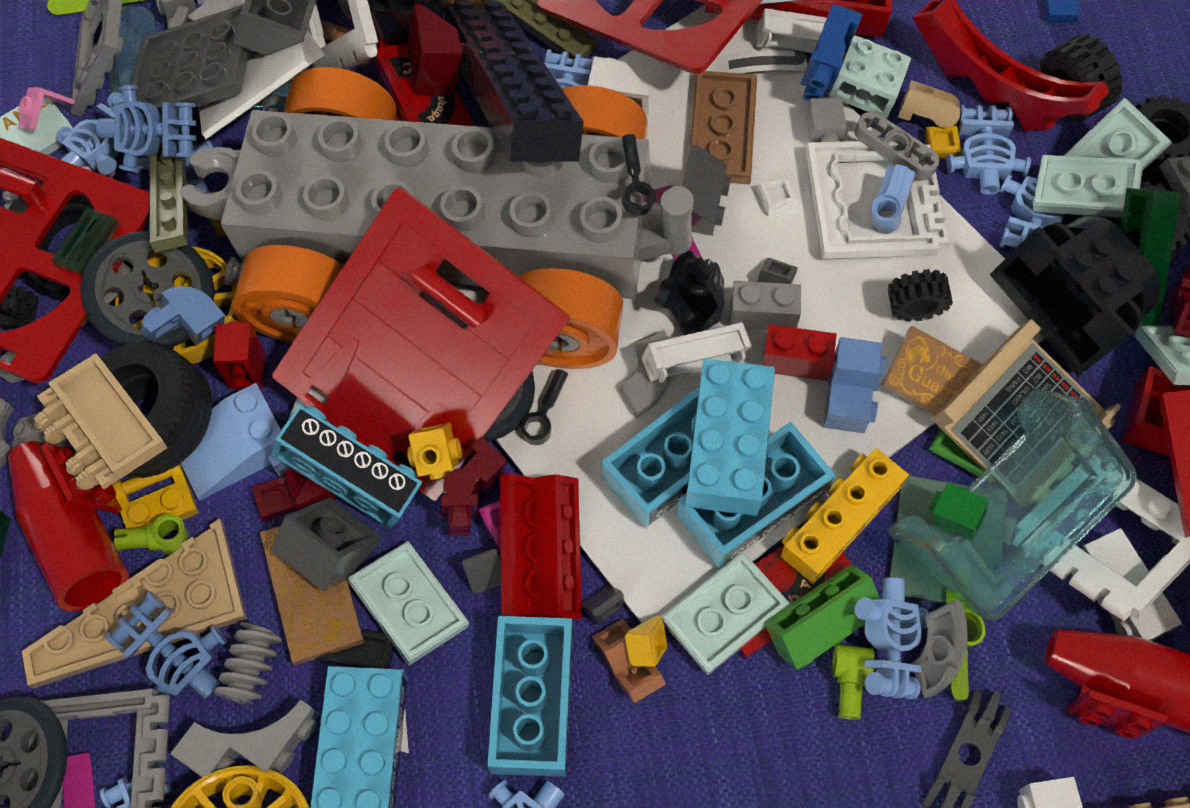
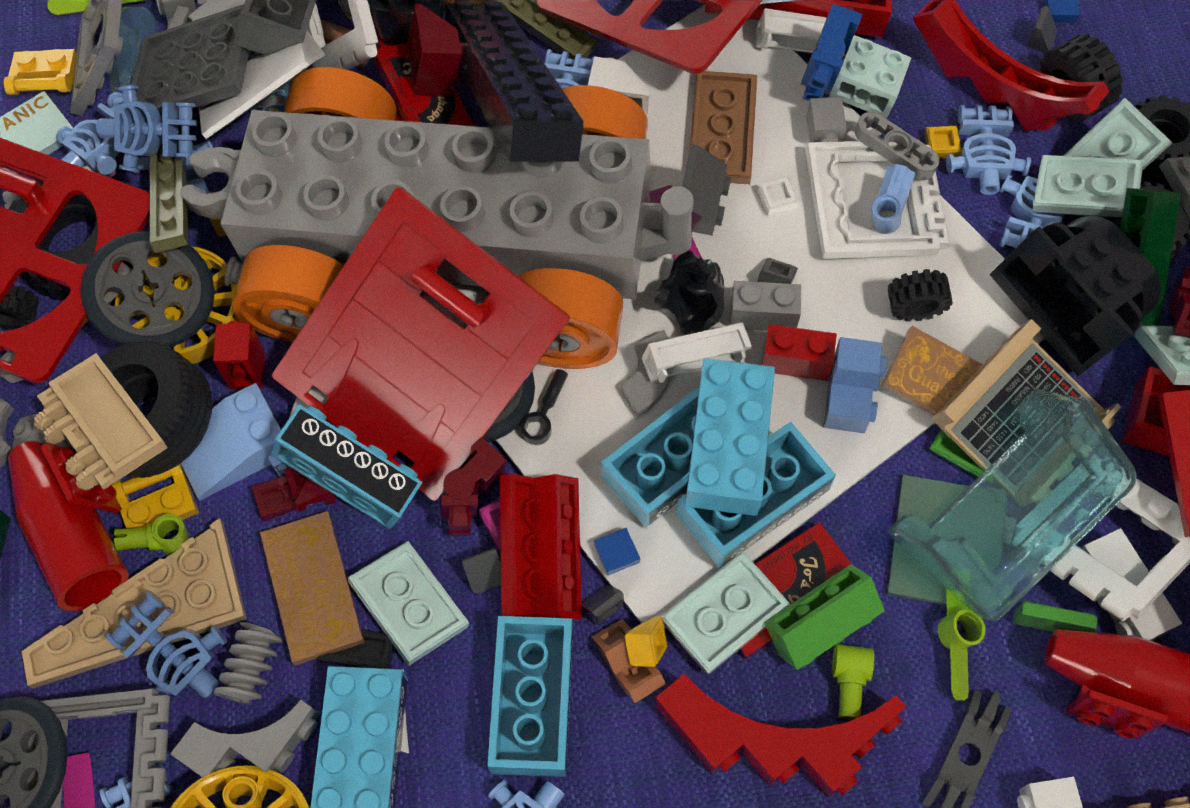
(31, 105): bright pink bracket -> none
(41, 71): none -> yellow plate
(89, 243): clear green tile -> none
(183, 307): medium blue brick -> none
(324, 543): dark grey slope -> none
(434, 451): yellow brick -> none
(617, 551): none -> blue tile
(634, 169): black piece -> none
(762, 61): sticker -> none
(773, 750): none -> red arch
(844, 514): yellow brick -> none
(892, 628): light blue piece -> none
(930, 103): tan leg -> none
(943, 649): light grey tile -> none
(959, 511): green brick -> none
(1043, 32): none -> dark grey slope
(1053, 618): none -> bright green tile

